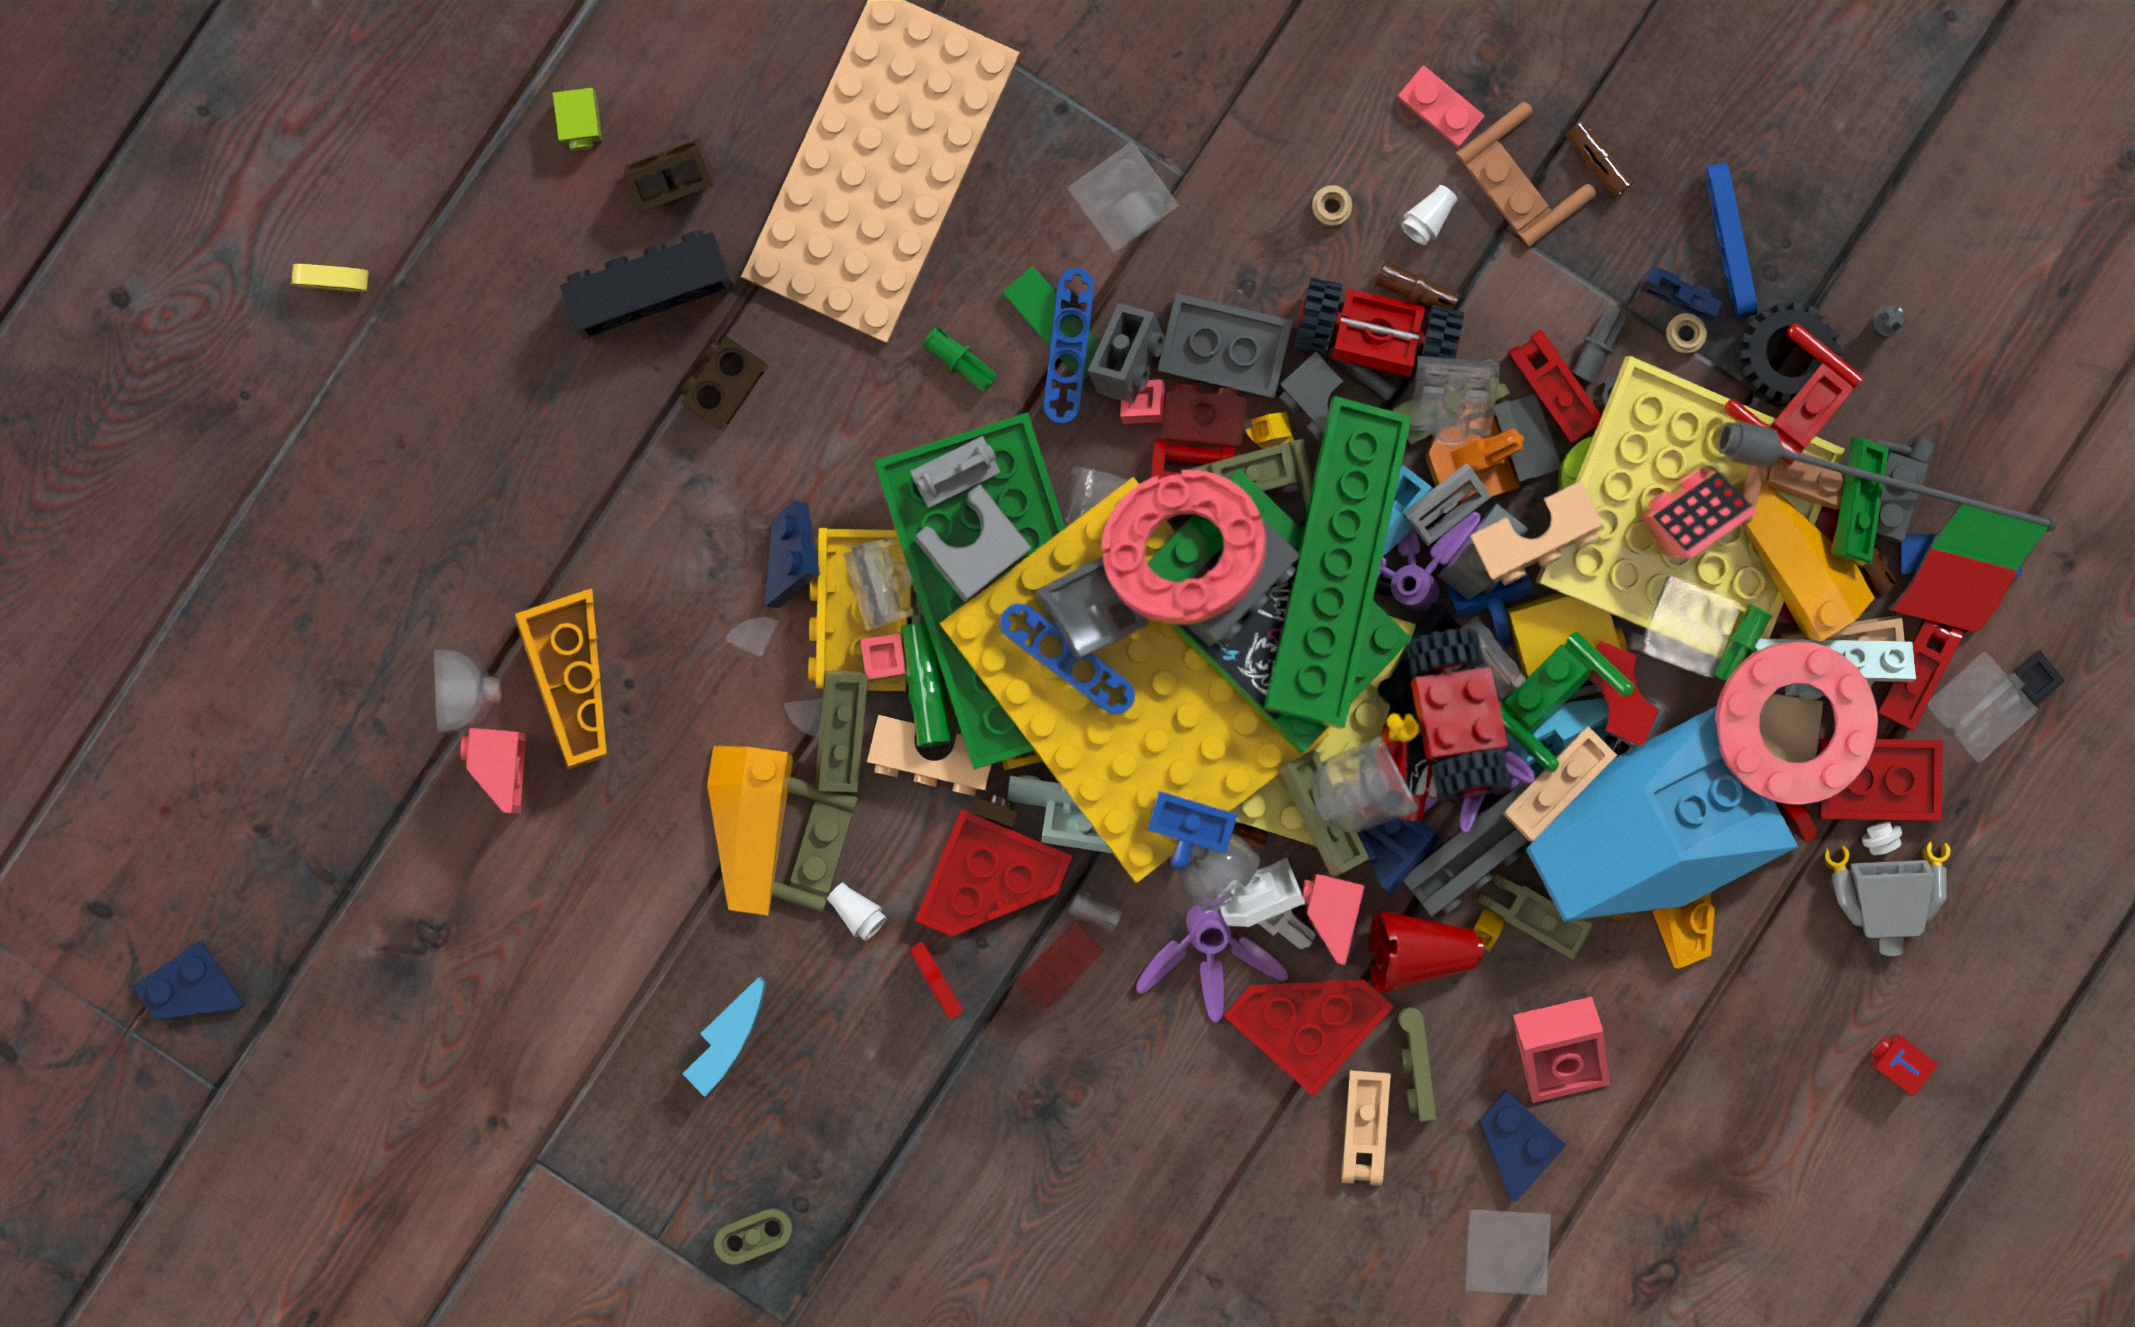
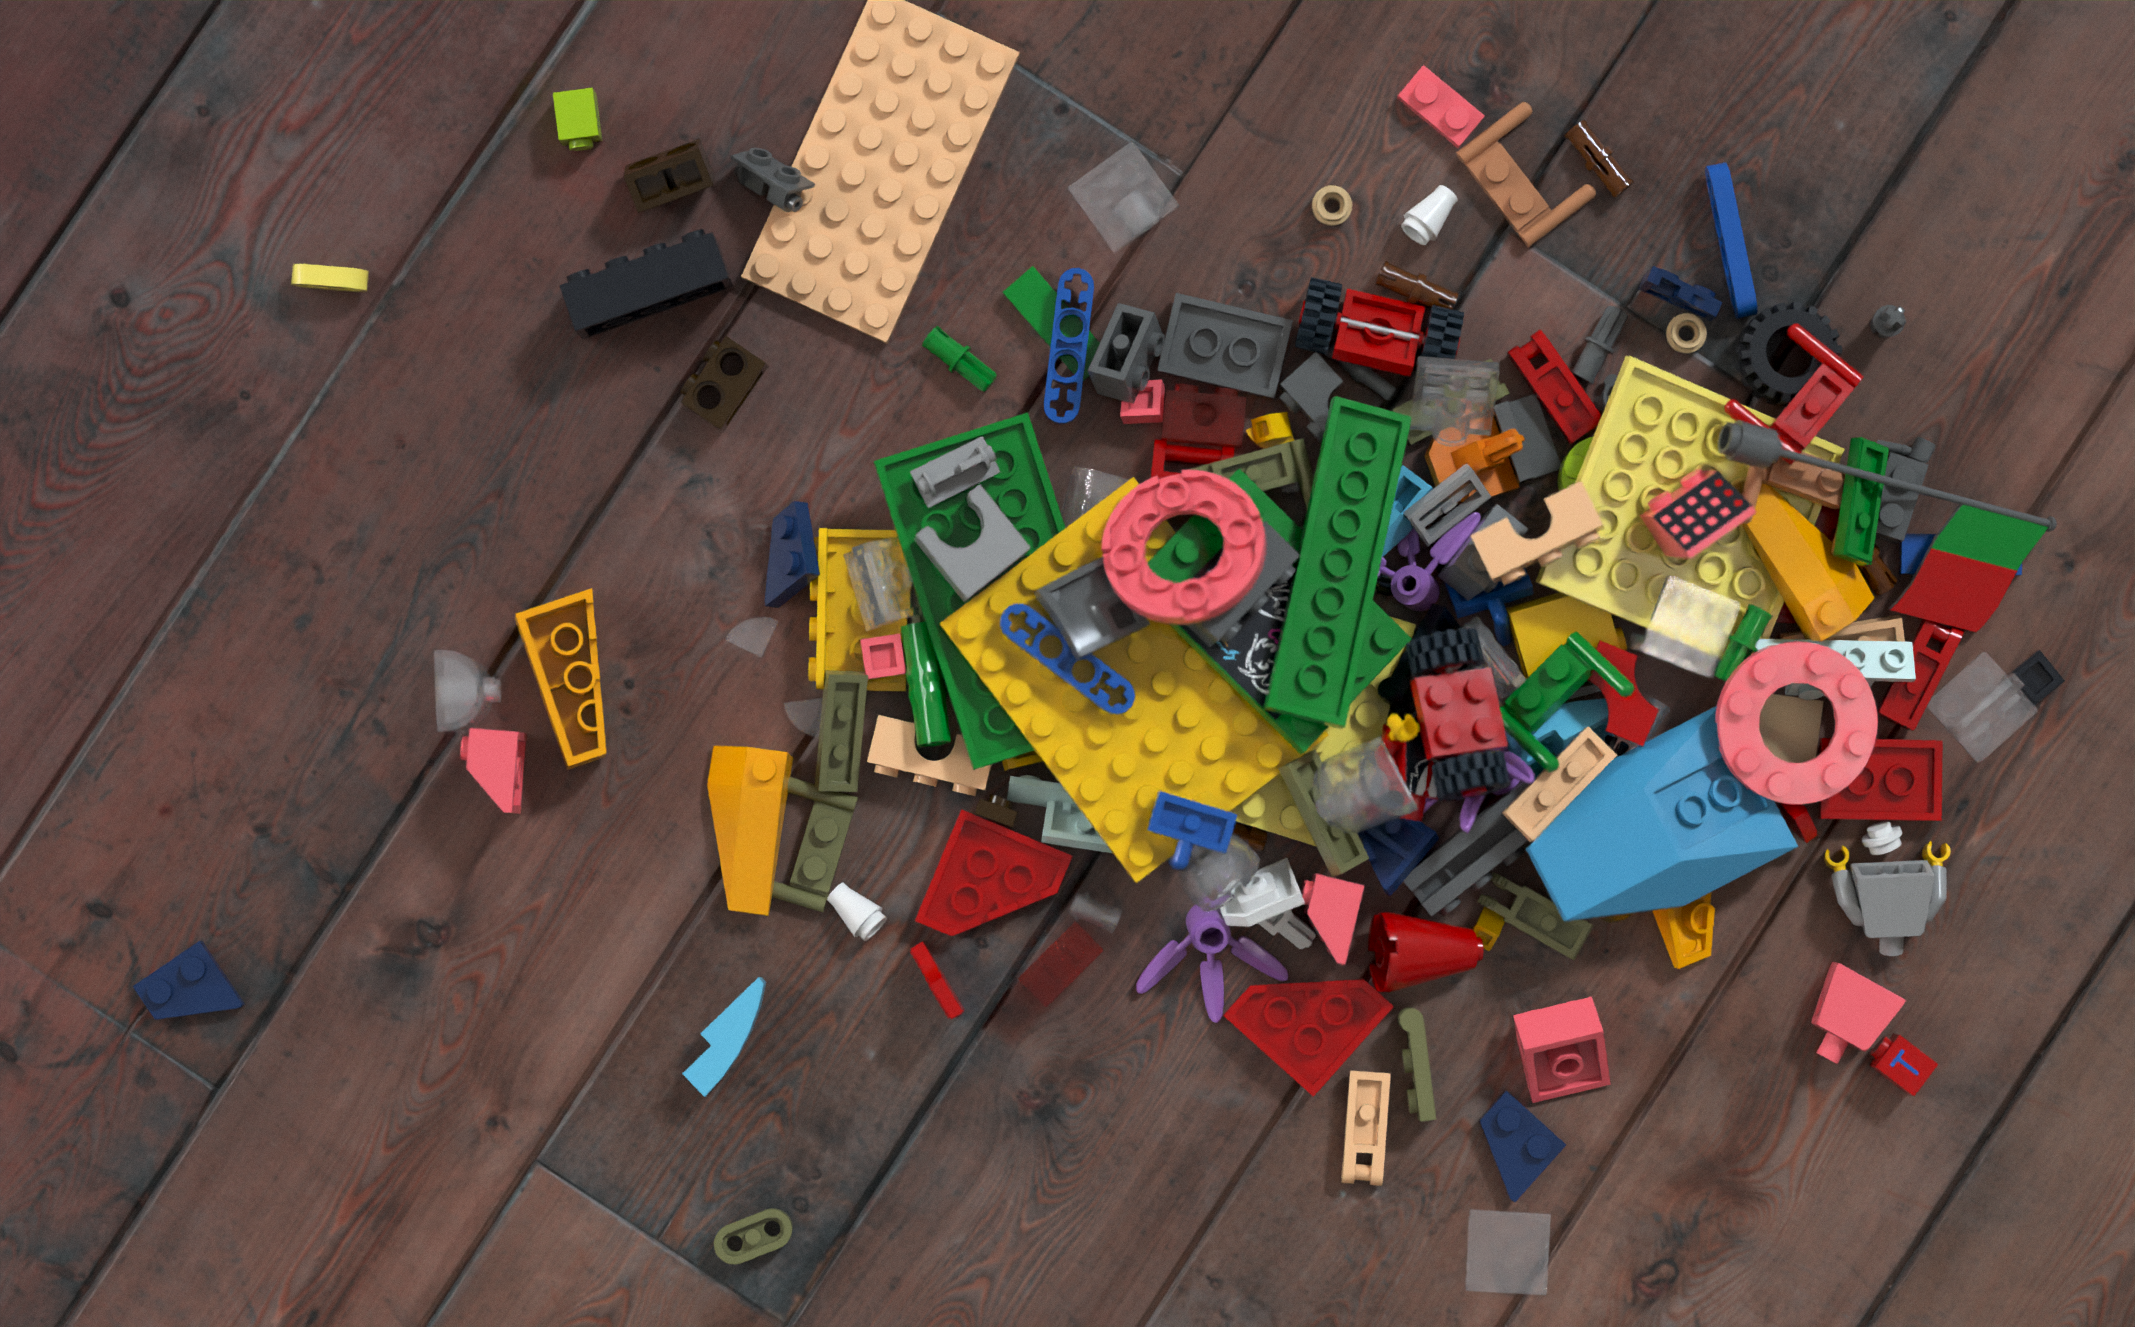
(759, 169): none -> dark grey hinge
(1852, 1011): none -> coral torso

